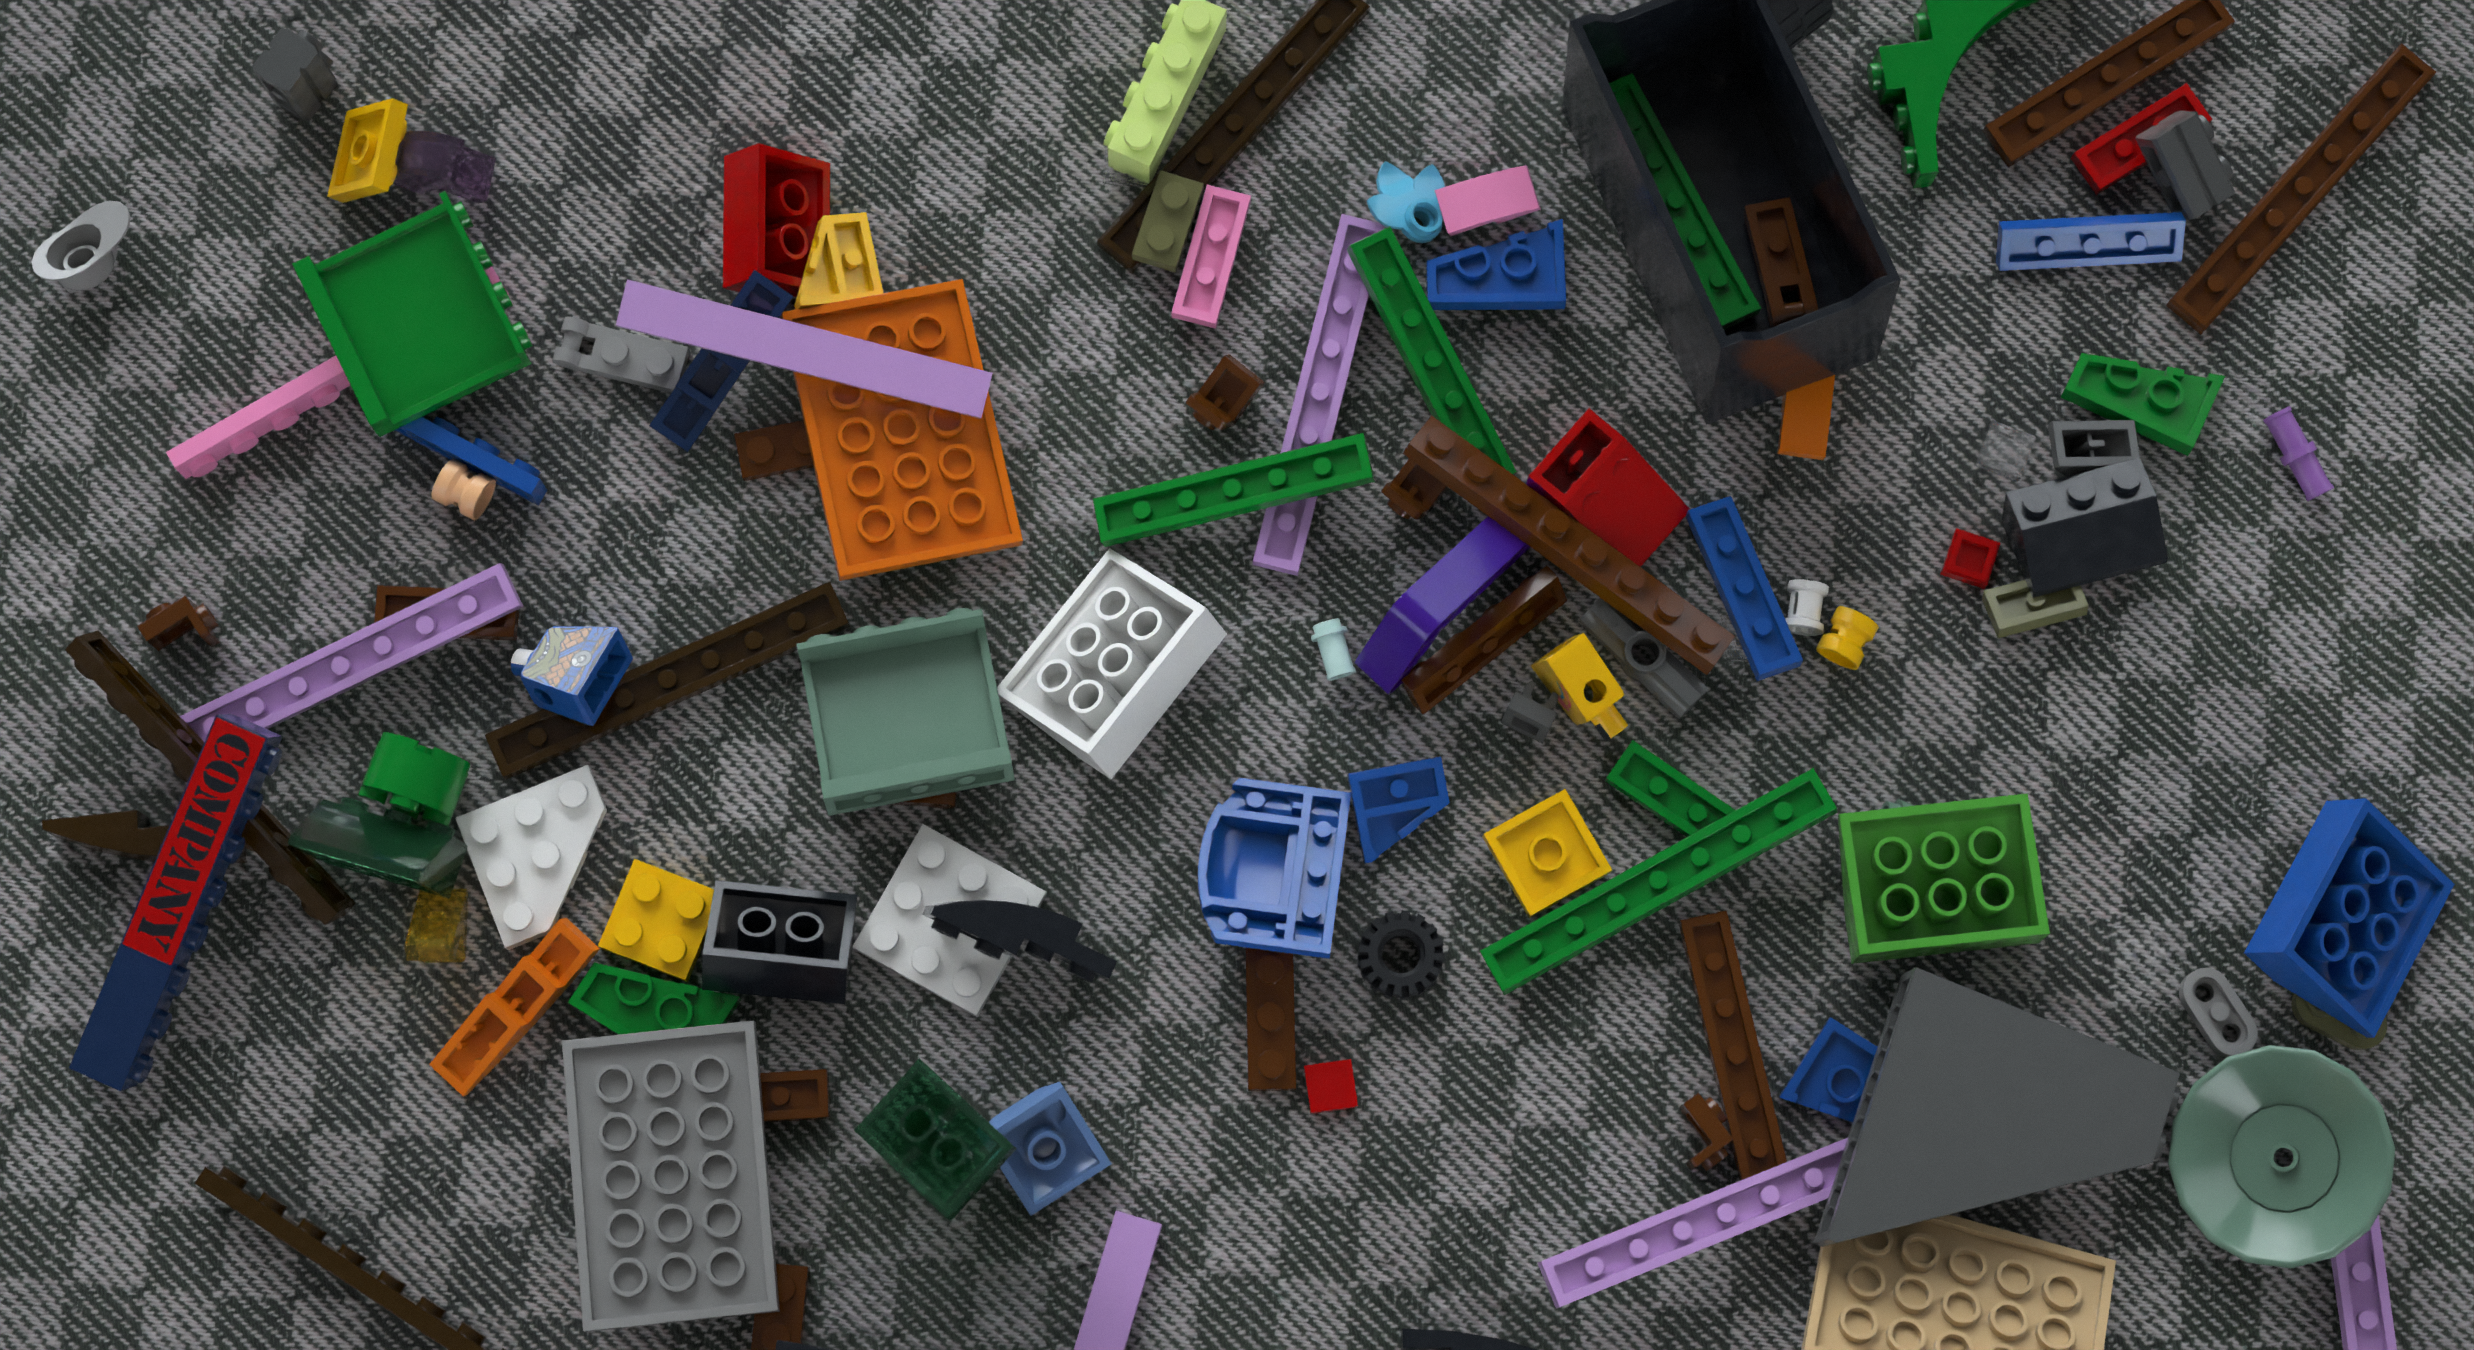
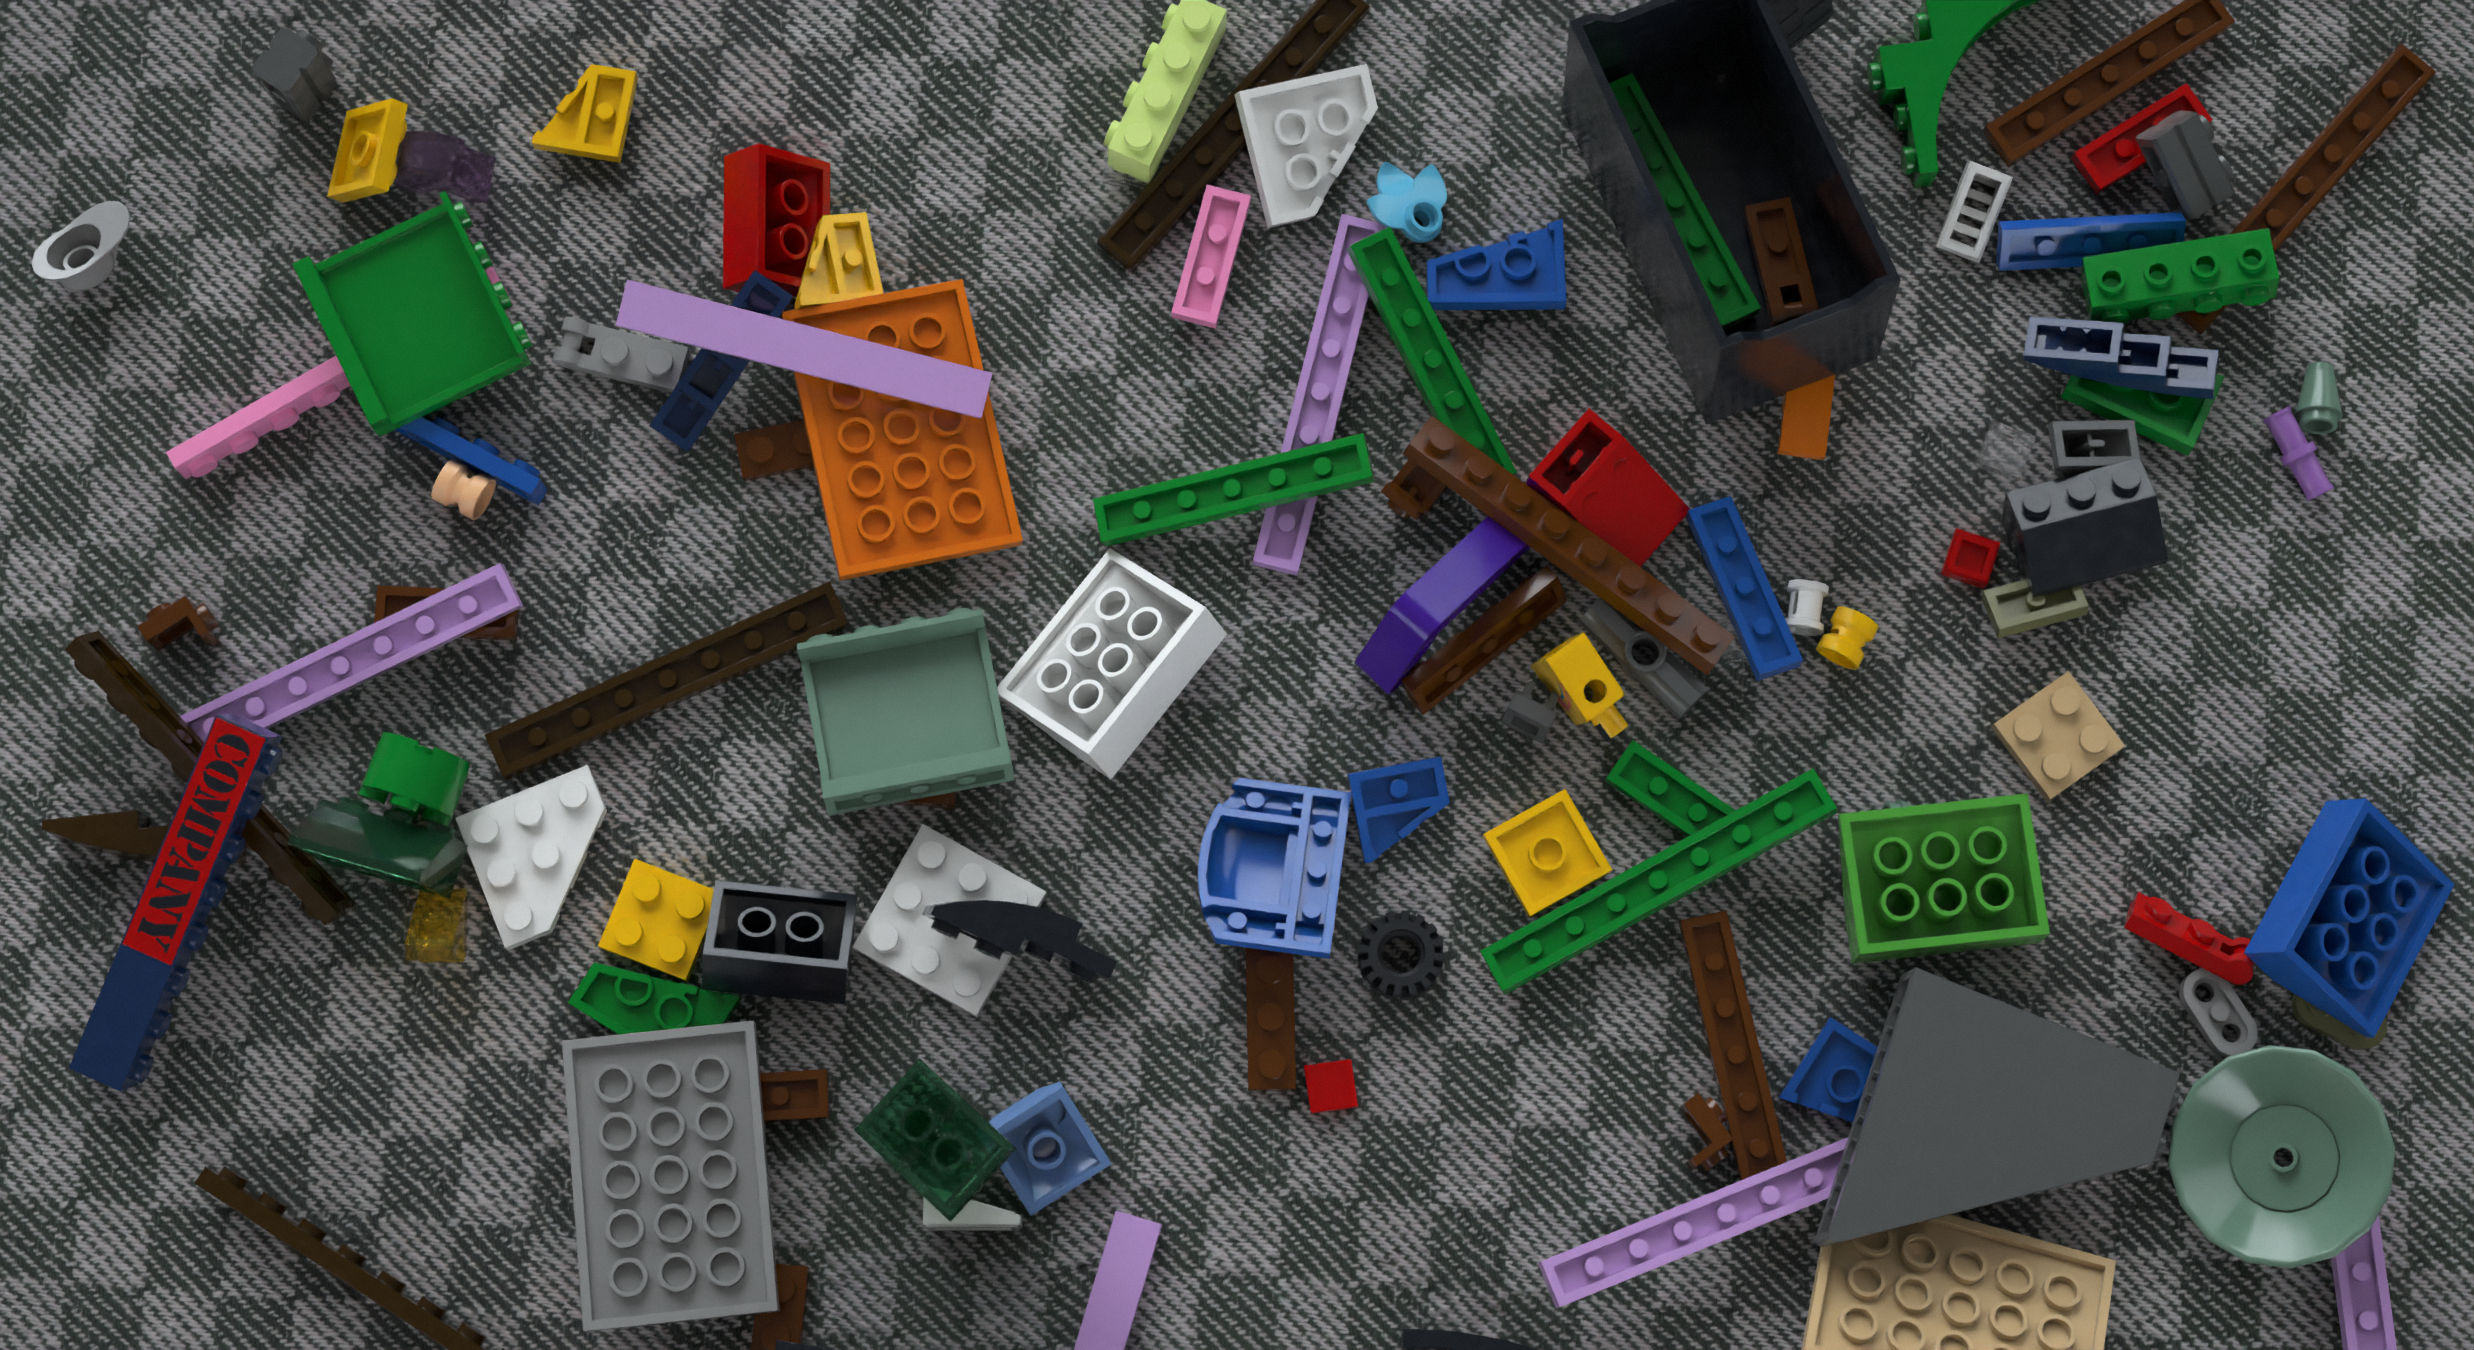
(514, 1006): orange slope -> none
(573, 670): blue torso -> none
(592, 117): none -> yellow wing
(973, 1217): none -> white slope
(1167, 221): olive plate -> none
(1225, 394): reddish brown bracket -> none
(1303, 136): none -> white plate
(1333, 649): light aqua pin -> none
(1487, 199): bright pink slope -> none
(1986, 176): none -> white slope
(2057, 736): none -> tan plate
(2121, 359): none -> dark blue slope
(2180, 277): none -> green brick
(2190, 939): none -> red plate
(2319, 400): none -> sand green cone

